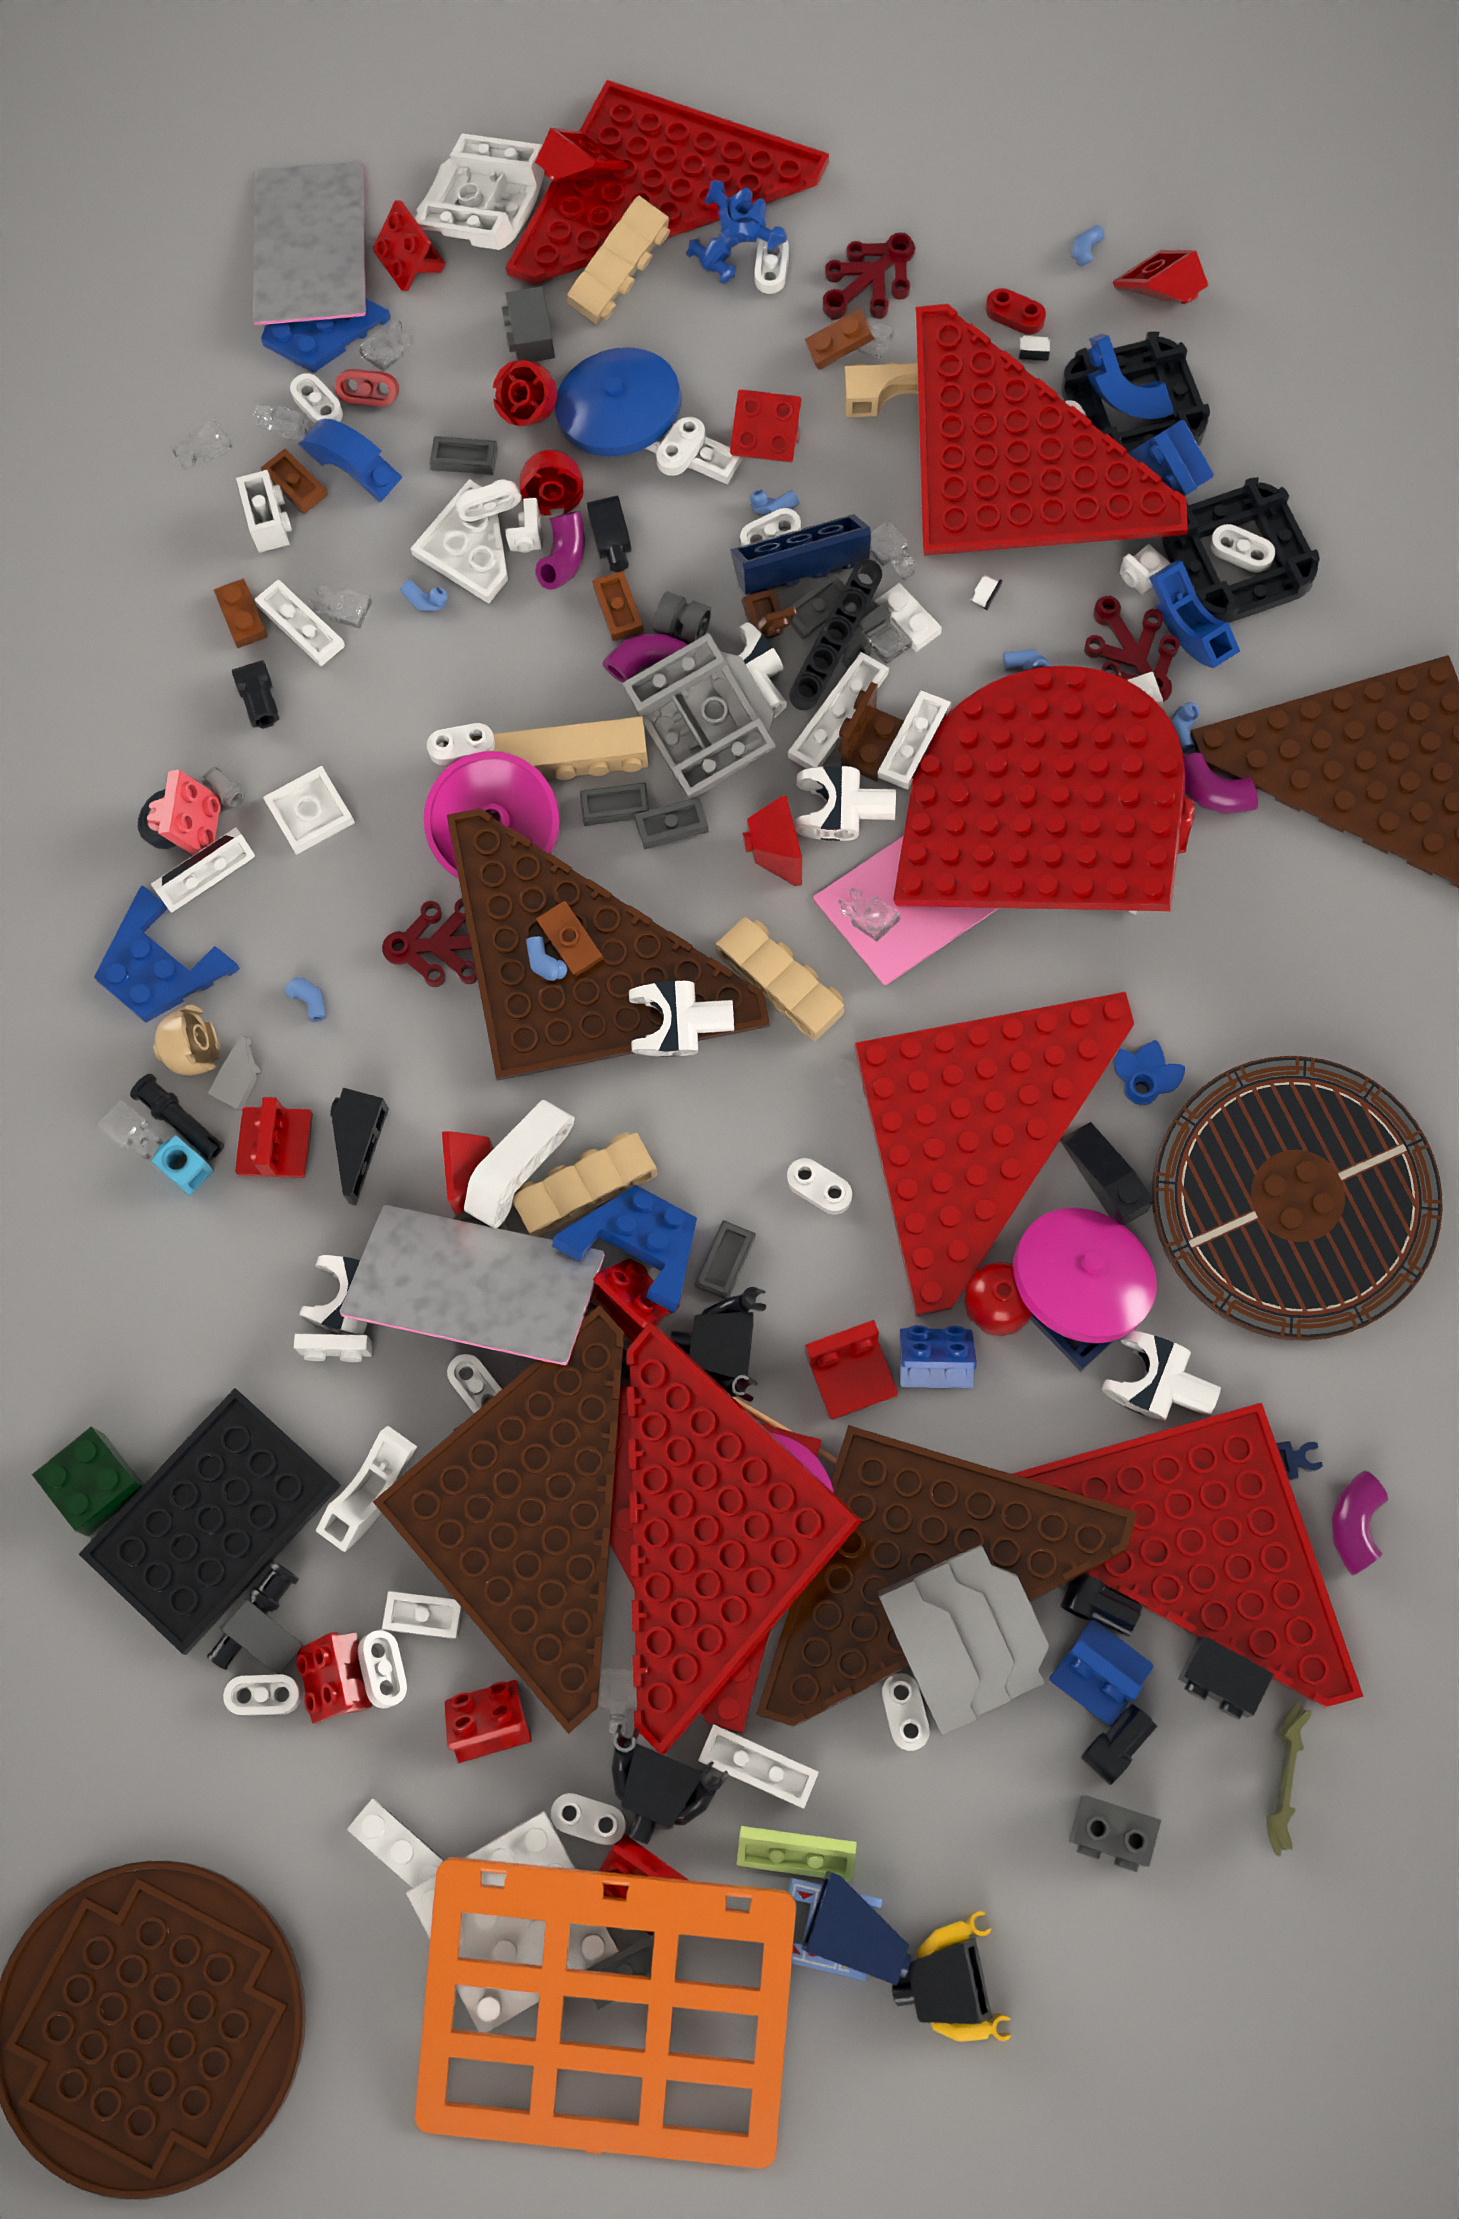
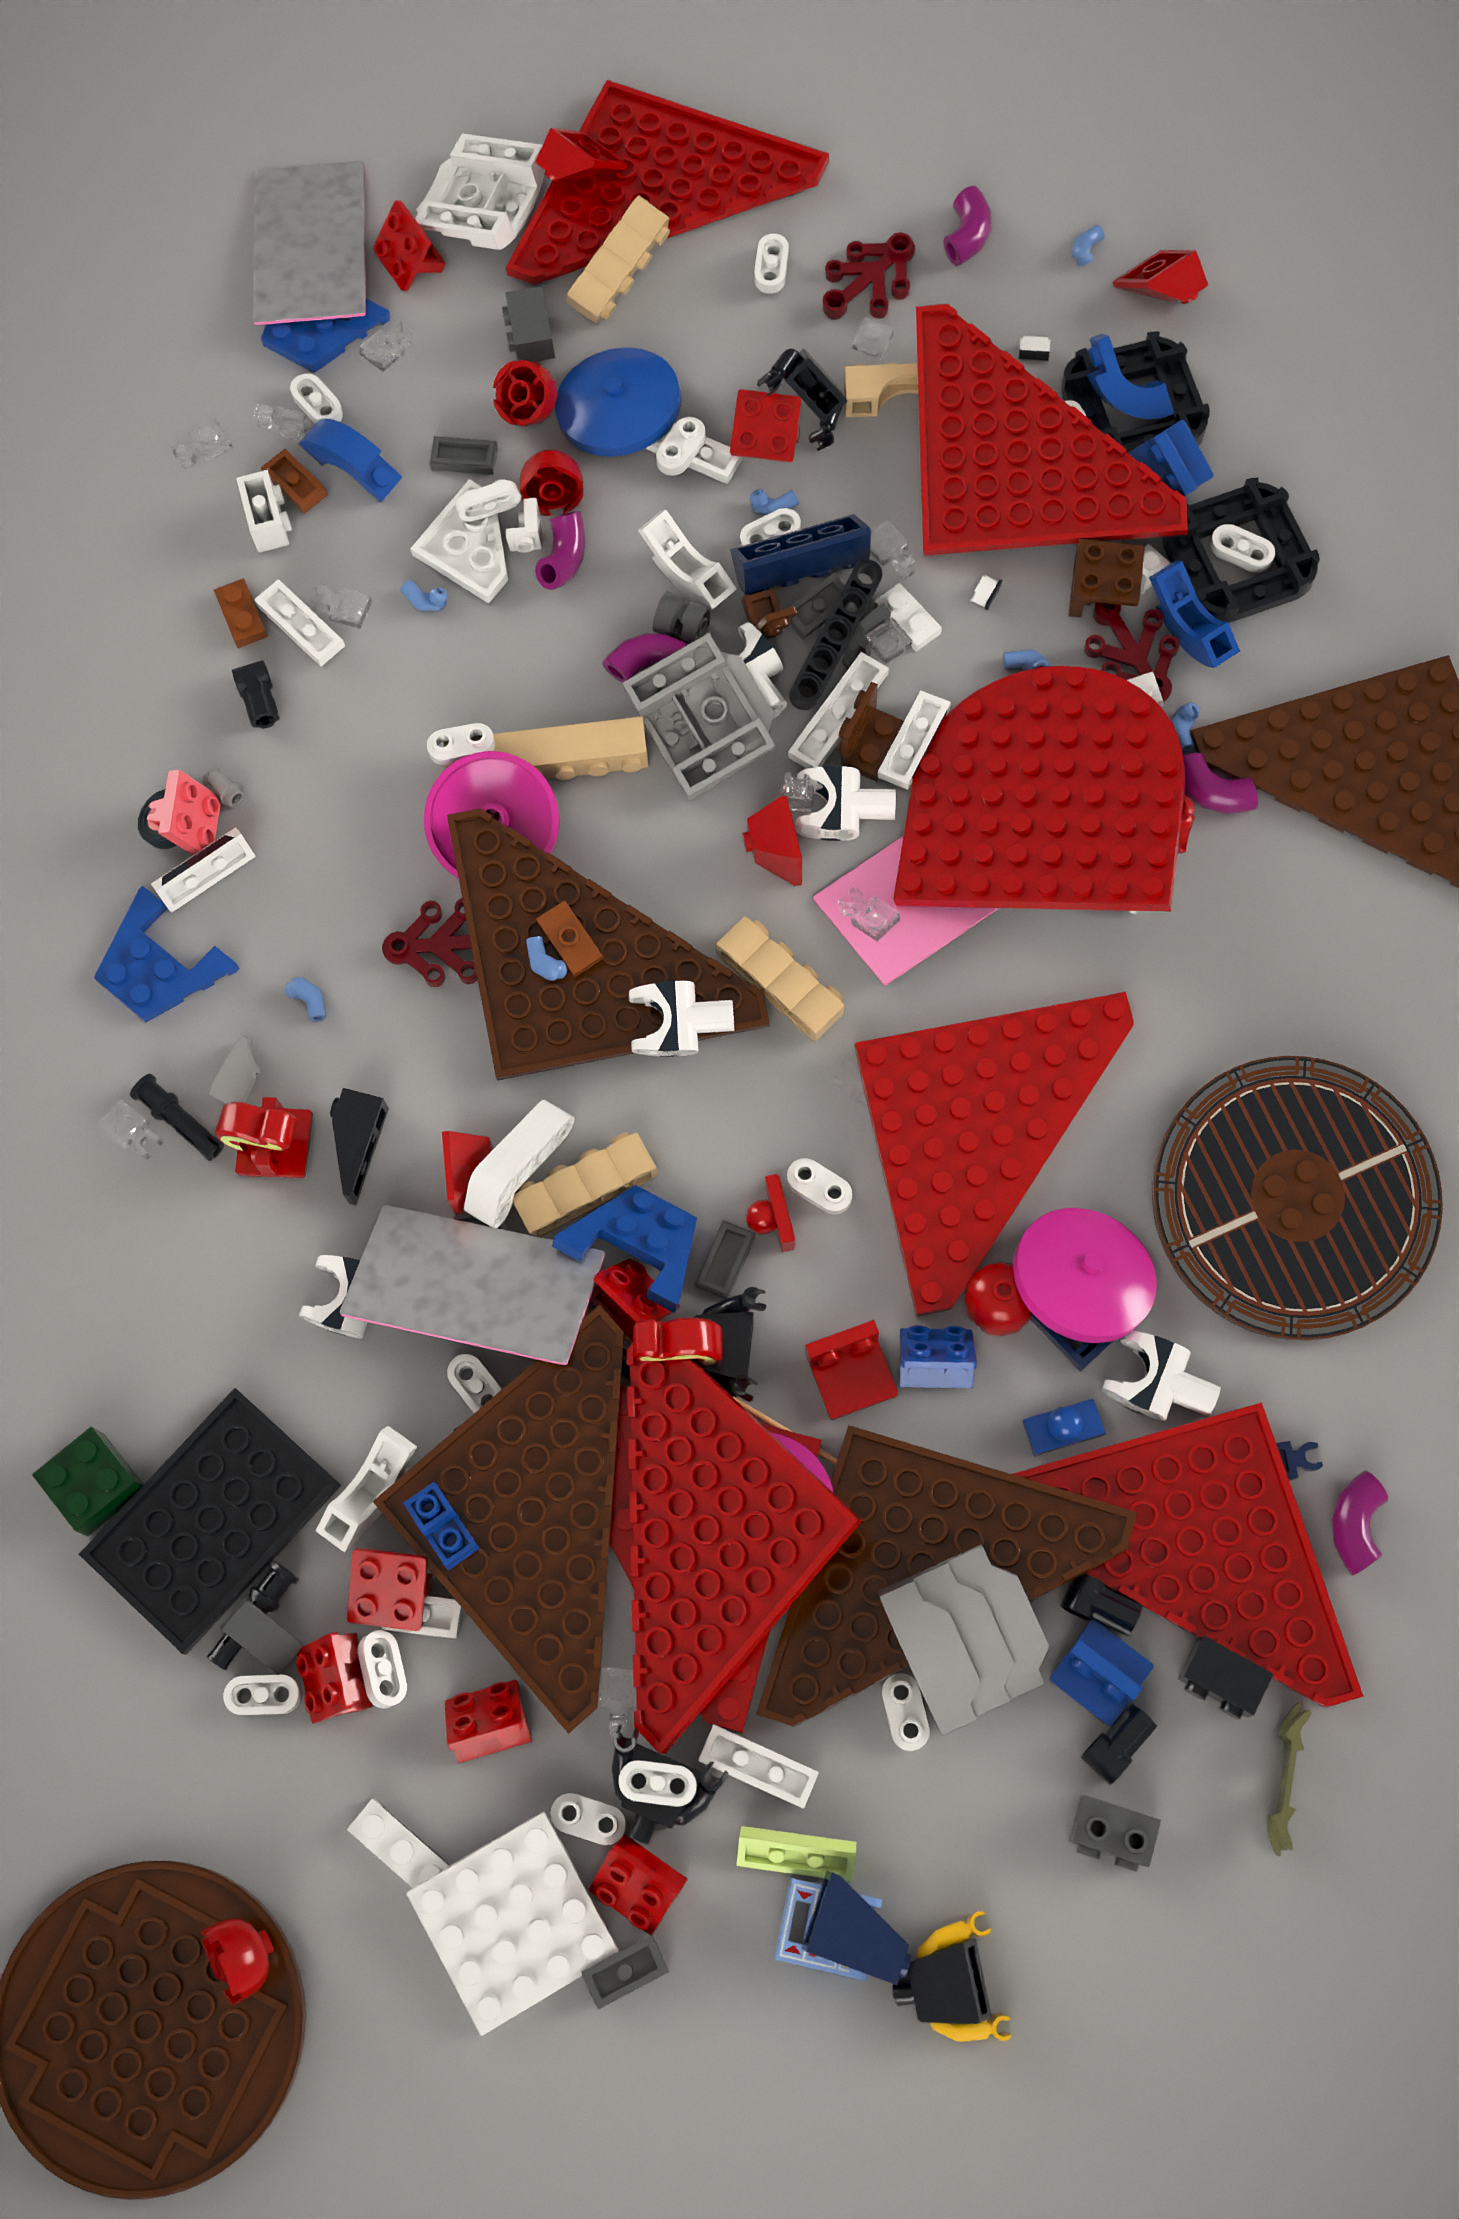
(186, 1042): tan cylinder -> none
(191, 1175): medium azure brick -> none
(238, 1956): none -> red cylinder
(251, 1125): none -> red animal
(308, 810): white tile -> none
(318, 1346): white plate -> none
(368, 387): red plate -> none
(388, 1589): none -> bracket
(441, 1525): none -> blue slope
(610, 531): black piece -> none
(613, 803): dark grey tile -> none
(617, 606): dark orange plate -> none
(652, 1905): orange door -> none
(657, 1783): none -> white plate
(671, 823): dark grey plate -> none
(678, 1340): none -> red animal
(683, 565): none -> white arch
(740, 223): blue piece -> none
(769, 1215): none -> red tile
(798, 792): none -> clear plate
(813, 387): none -> black torso
(839, 339): dark orange plate -> none
(974, 226): none -> magenta cylinder
(1014, 311): red plate -> none
(1063, 1427): none -> blue tile
(1105, 574): none -> reddish brown bracket
(1108, 1174): black slope -> none
(1149, 1070): blue plate -> none

